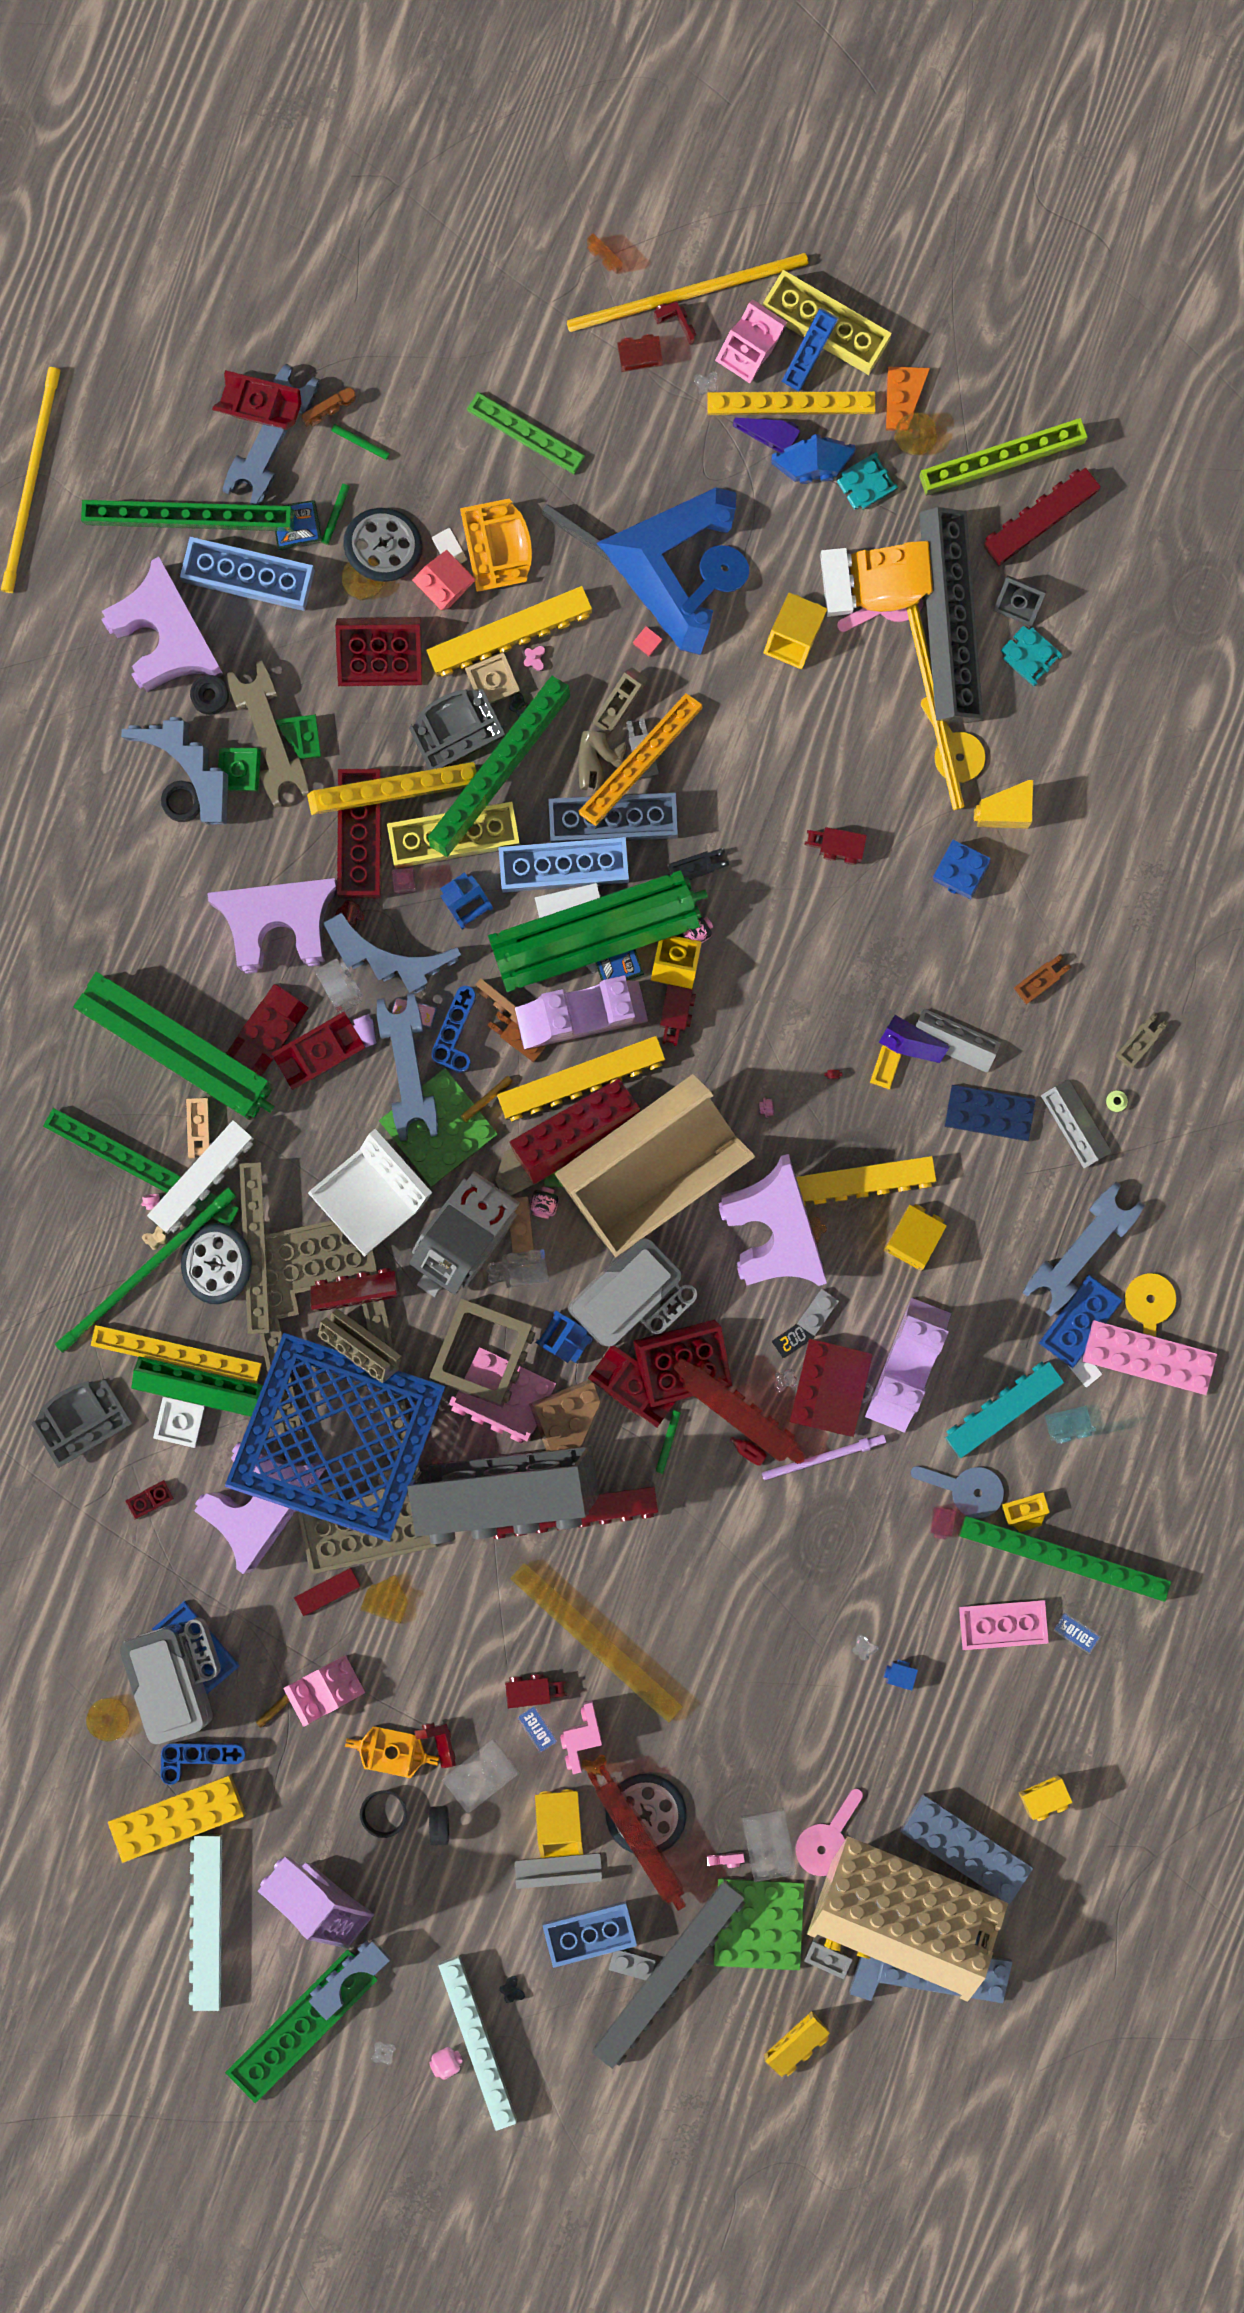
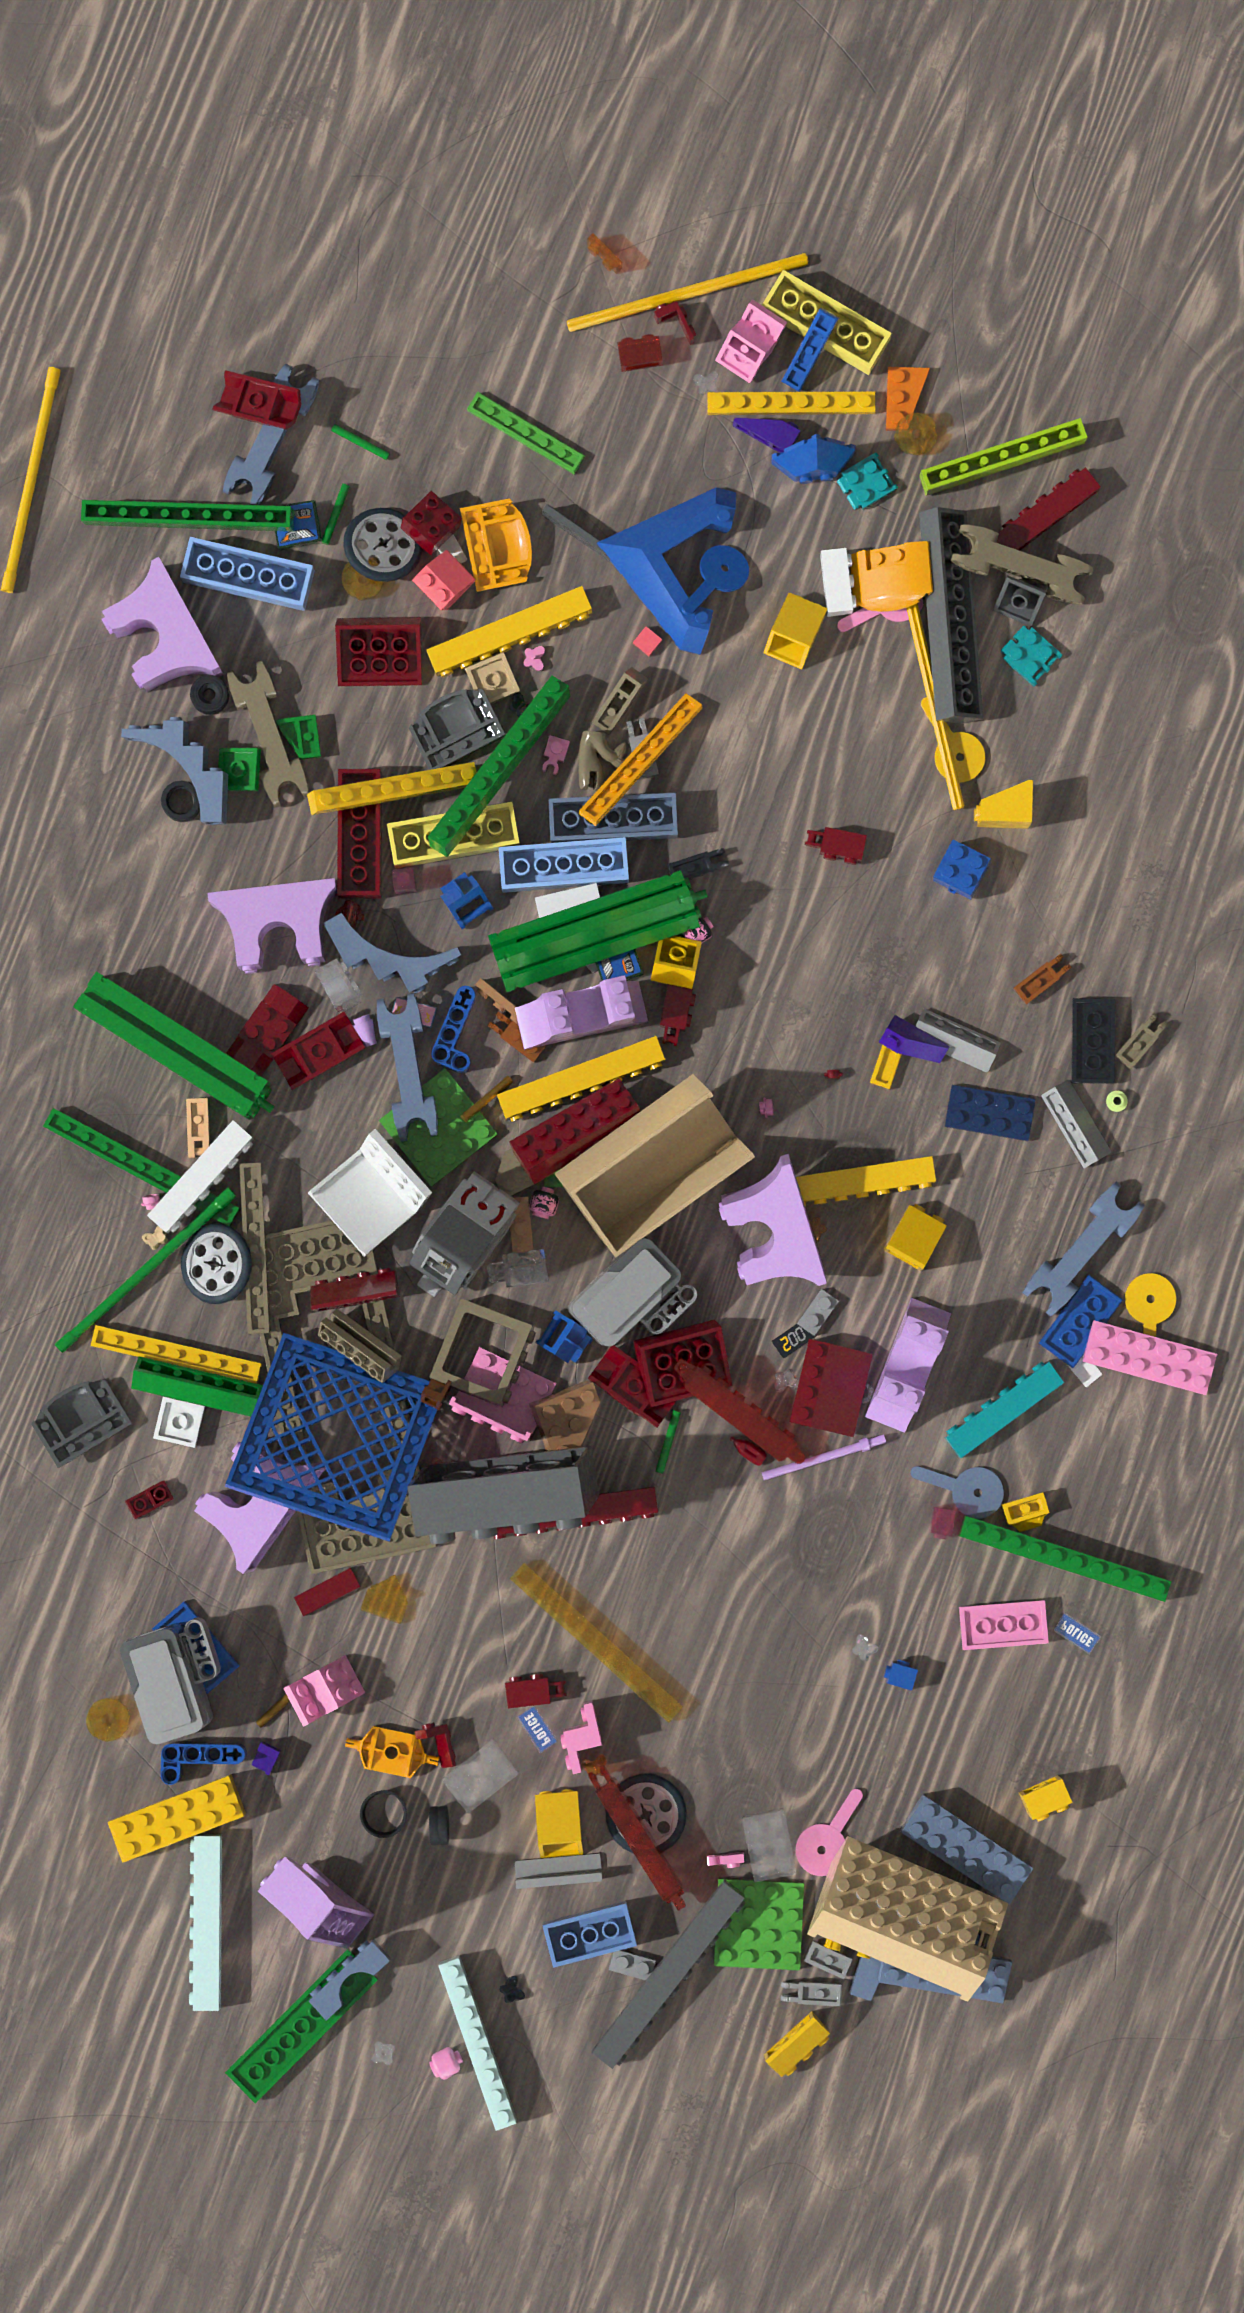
(266, 1757): none -> dark purple panel
(329, 406): dark orange hinge -> none
(431, 523): none -> dark red brick
(435, 1393): none -> reddish brown panel
(555, 751): none -> bright pink plate
(814, 1993): none -> light grey hinge
(989, 553): none -> dark tan piece
(1069, 1423): clear light blue bracket -> none
(1093, 1041): none -> black plate

